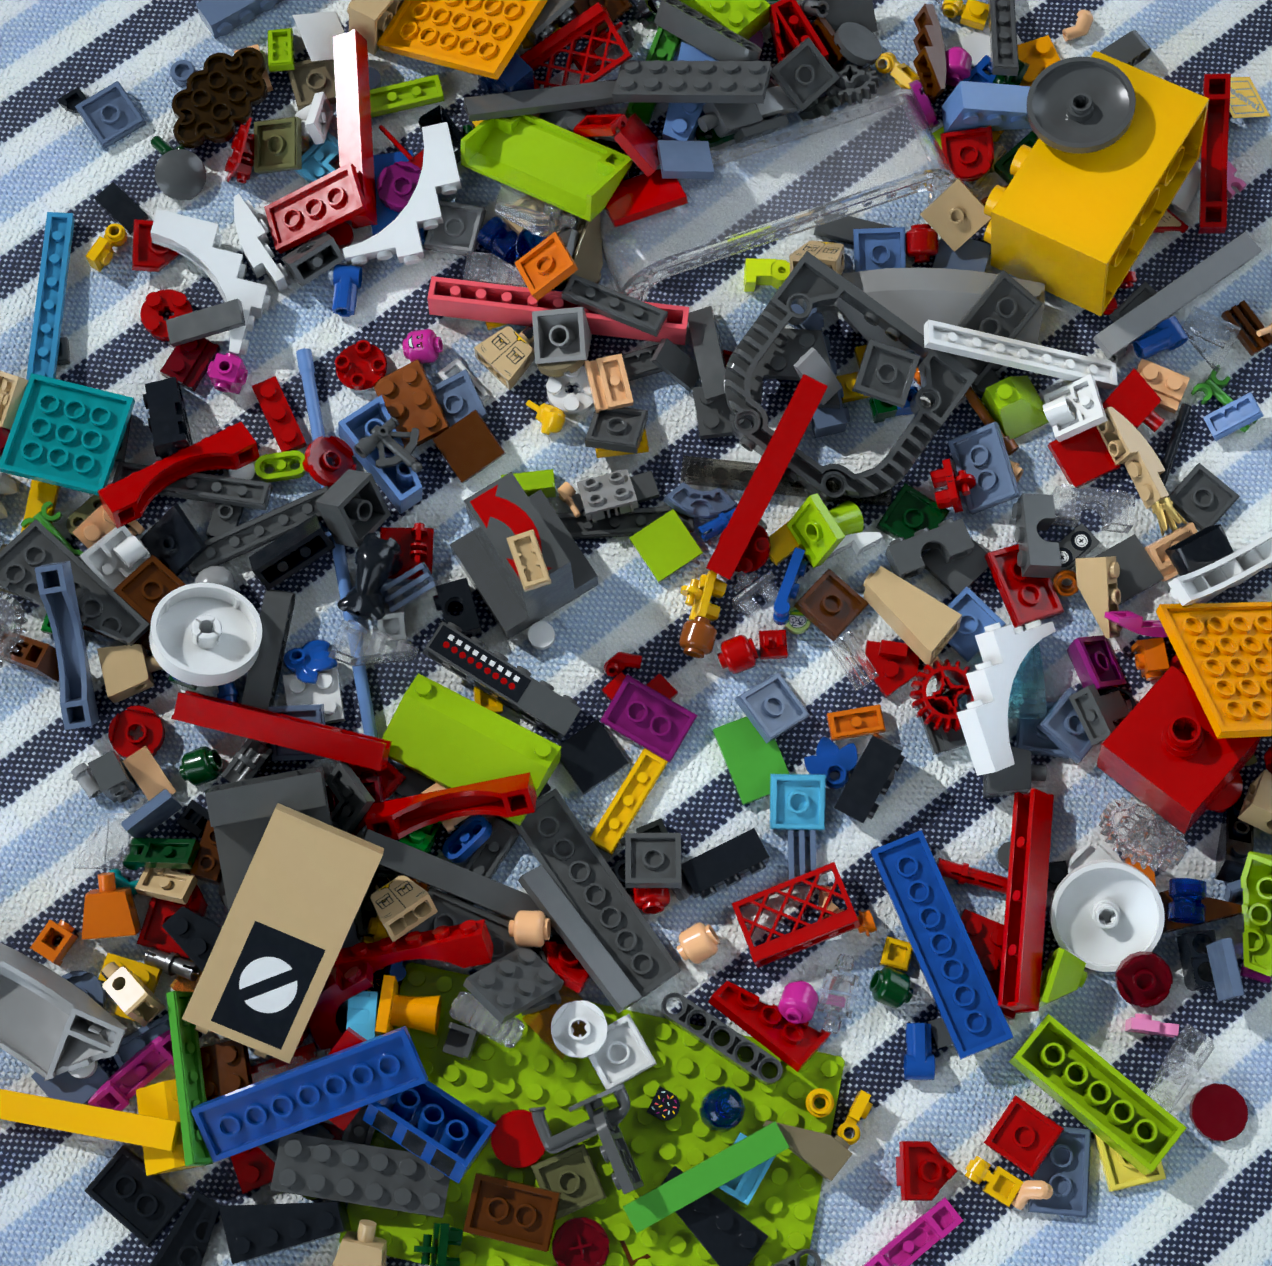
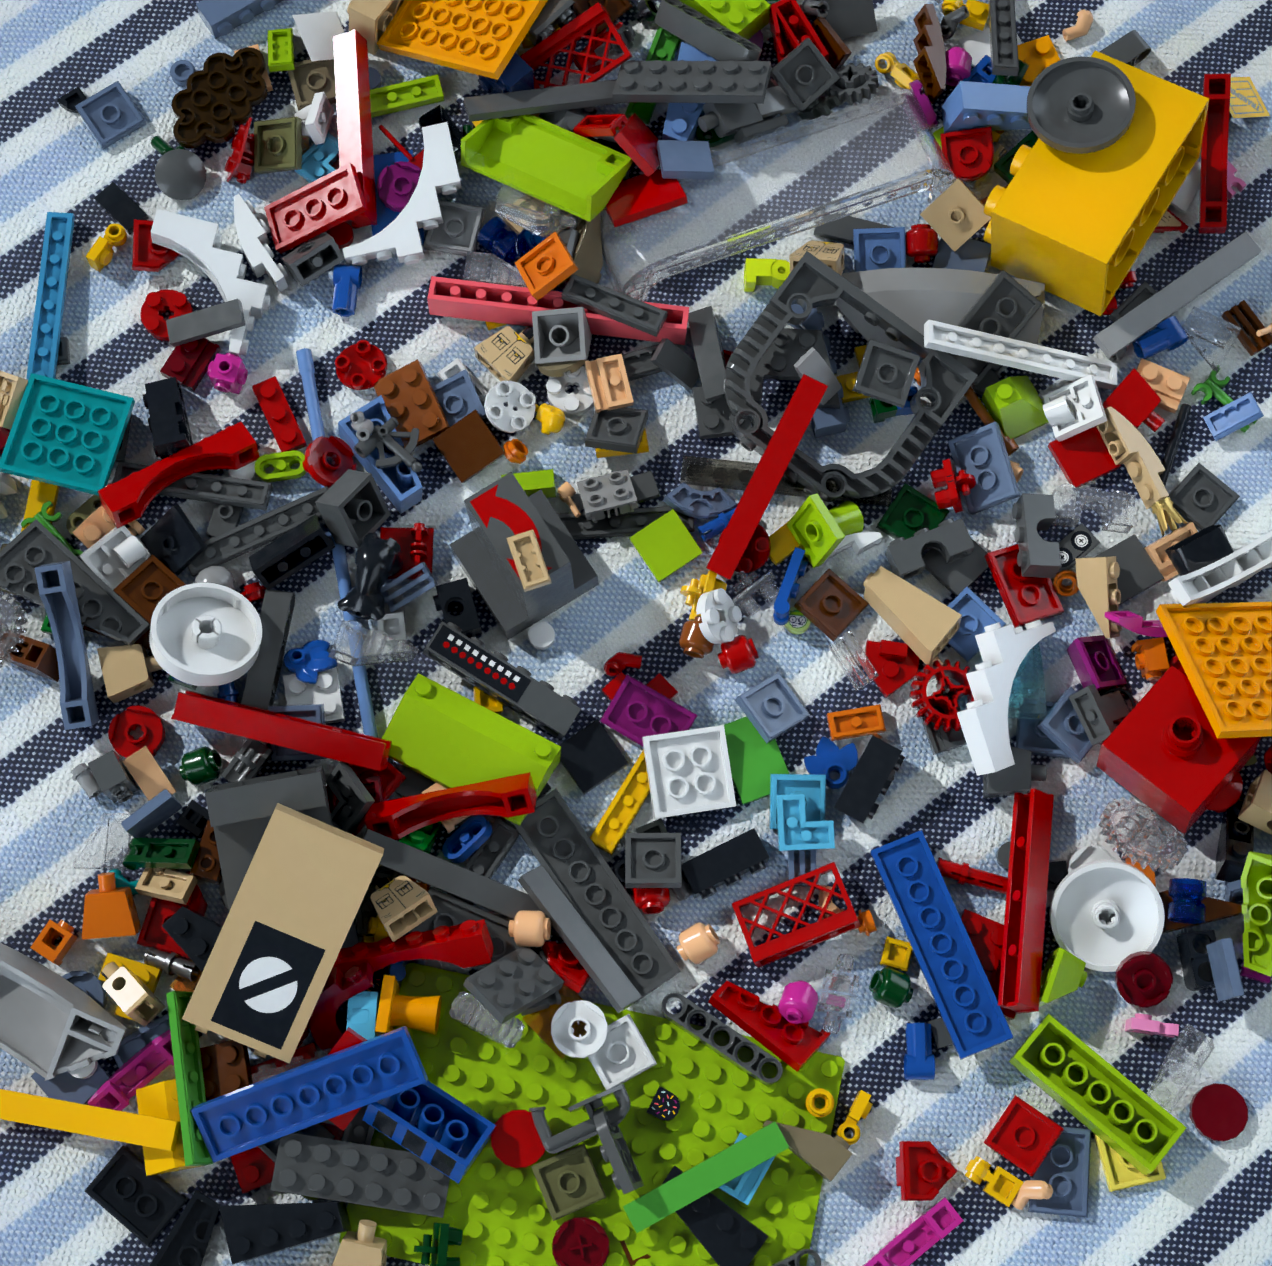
(254, 591): none -> red plate
(363, 426): none -> light grey arm
(422, 346): dark pink head -> none
(460, 1041): dark grey panel -> none
(512, 1212): reddish brown plate -> none
(515, 396): none -> white plate
(515, 451): none -> orange plate
(689, 771): none -> white plate
(718, 616): none -> white plate
(722, 1109): hair -> none
(773, 644): red tile -> none
(795, 831): none -> medium azure plate
(857, 43): dark grey tile -> none
(950, 21): none -> dark grey arm

